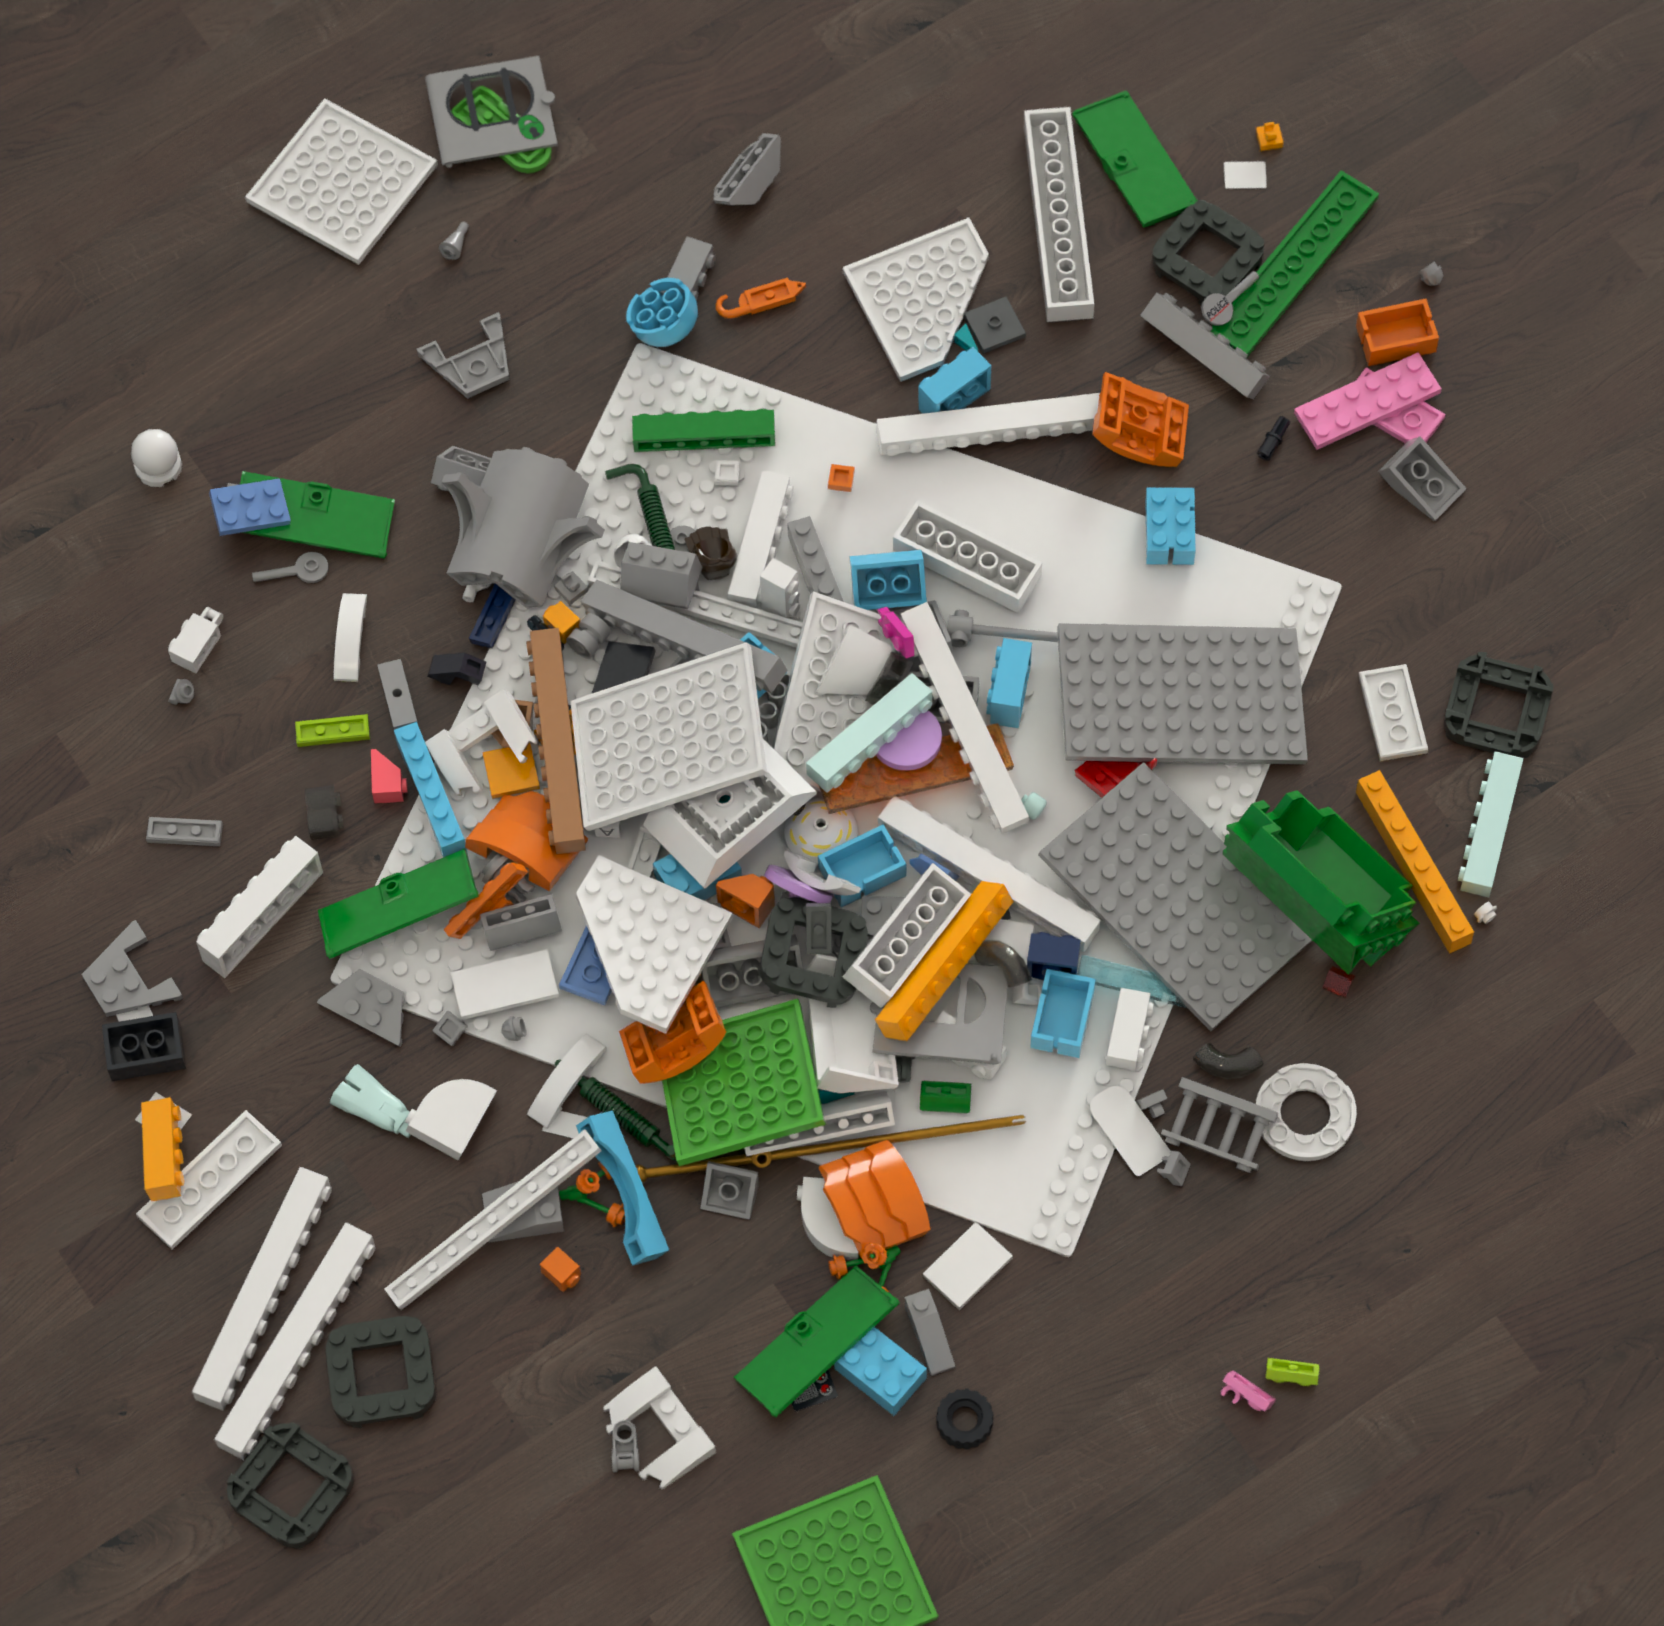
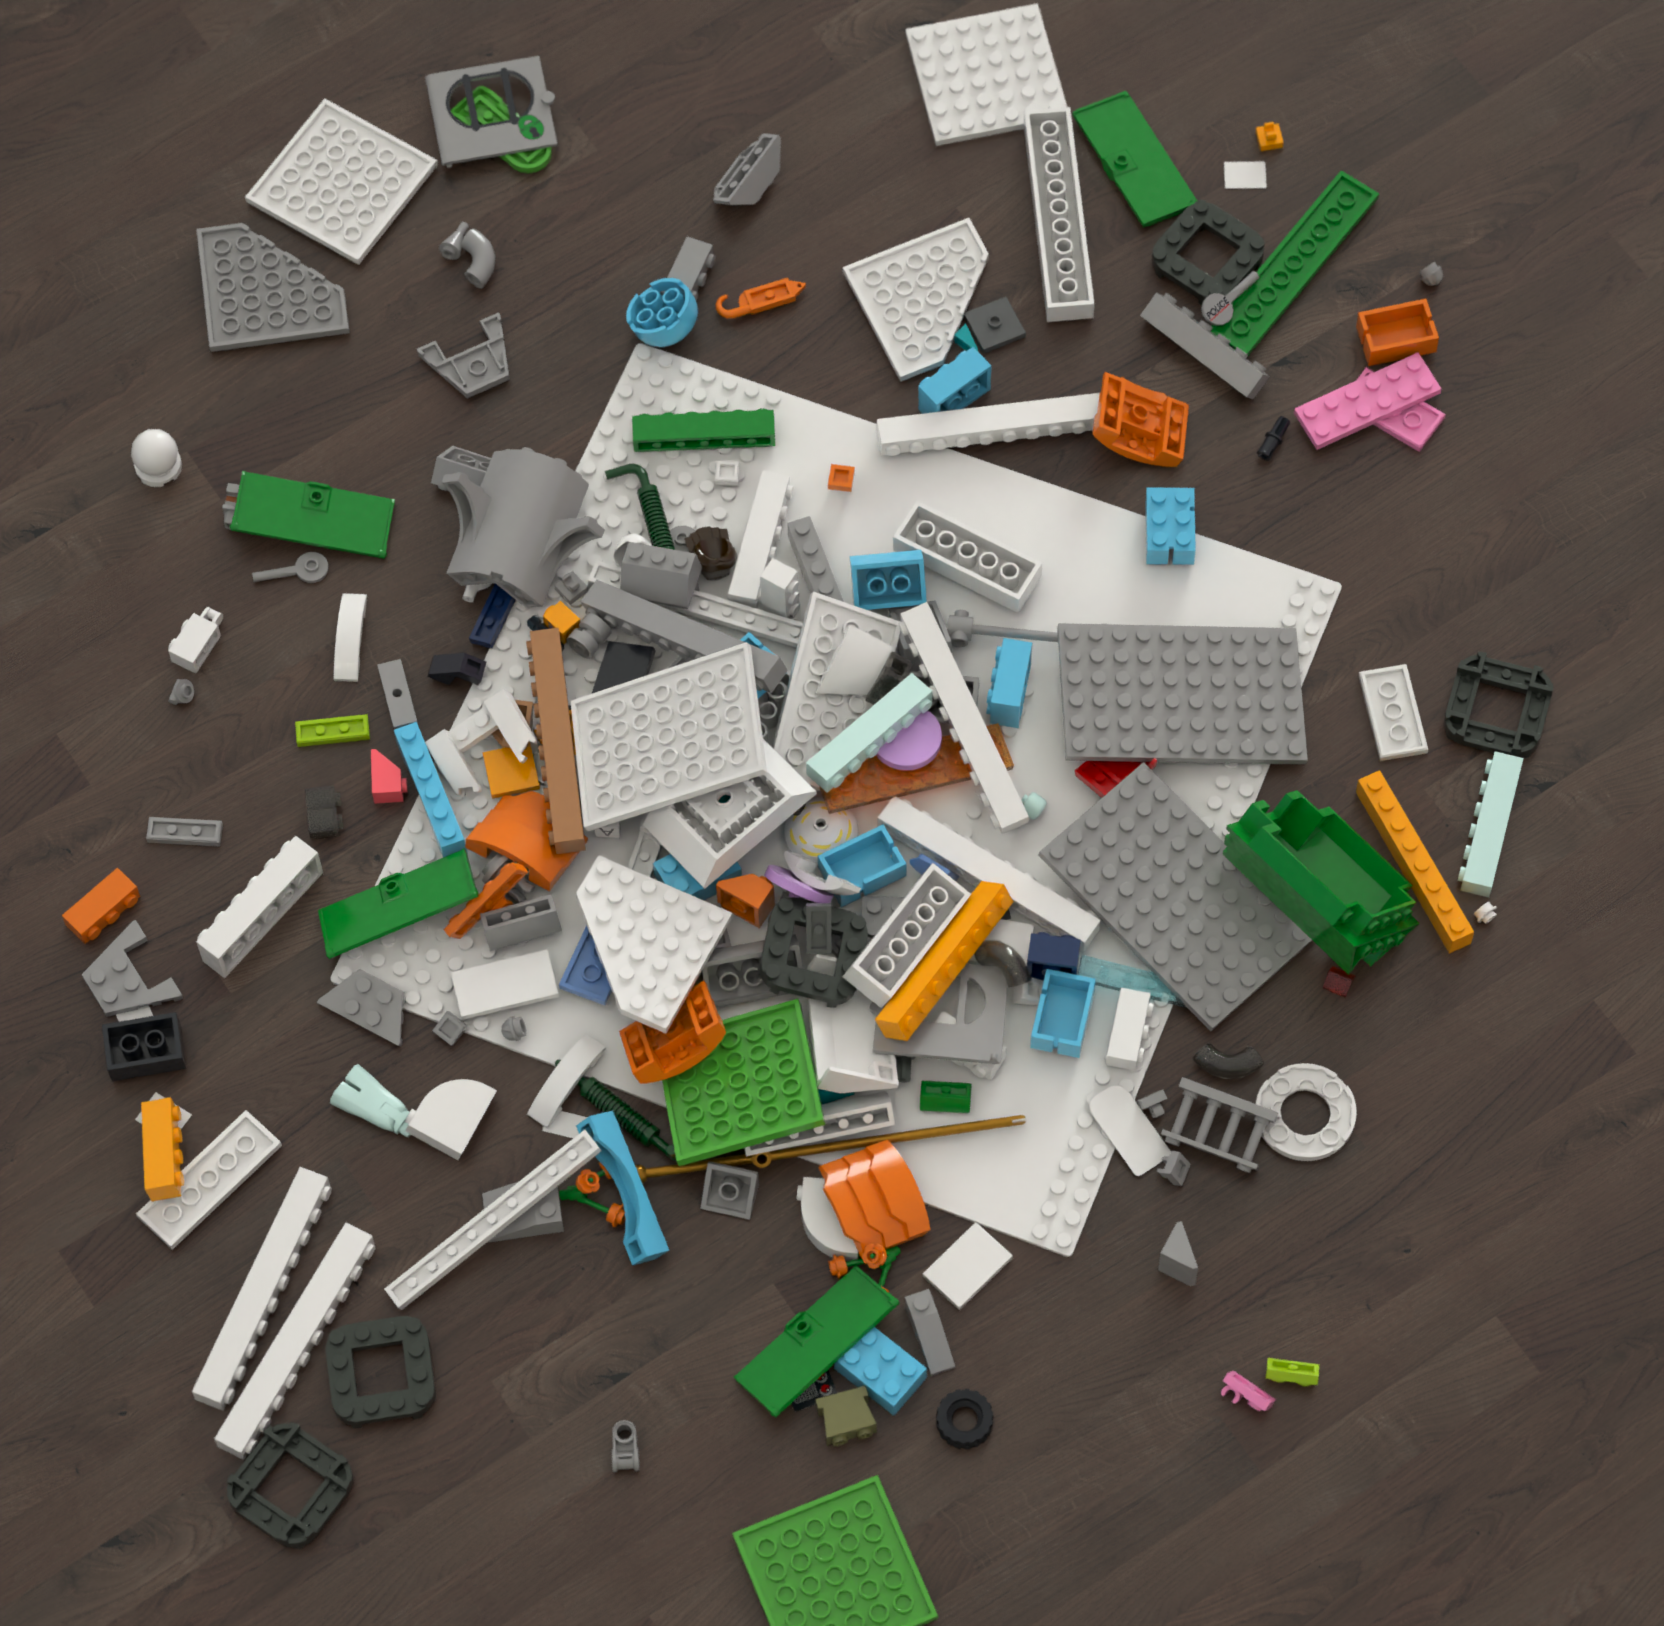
(101, 906): none -> orange brick
(249, 507): medium blue plate -> none
(263, 293): none -> light grey plate
(482, 256): none -> light grey cylinder
(560, 1269): orange brick -> none
(691, 1441): white wedge -> none
(846, 1416): none -> olive hips
(896, 632): dark pink plate -> none
(984, 72): none -> white plate
(1177, 1257): none -> light grey slope
(1422, 478): light grey slope -> none

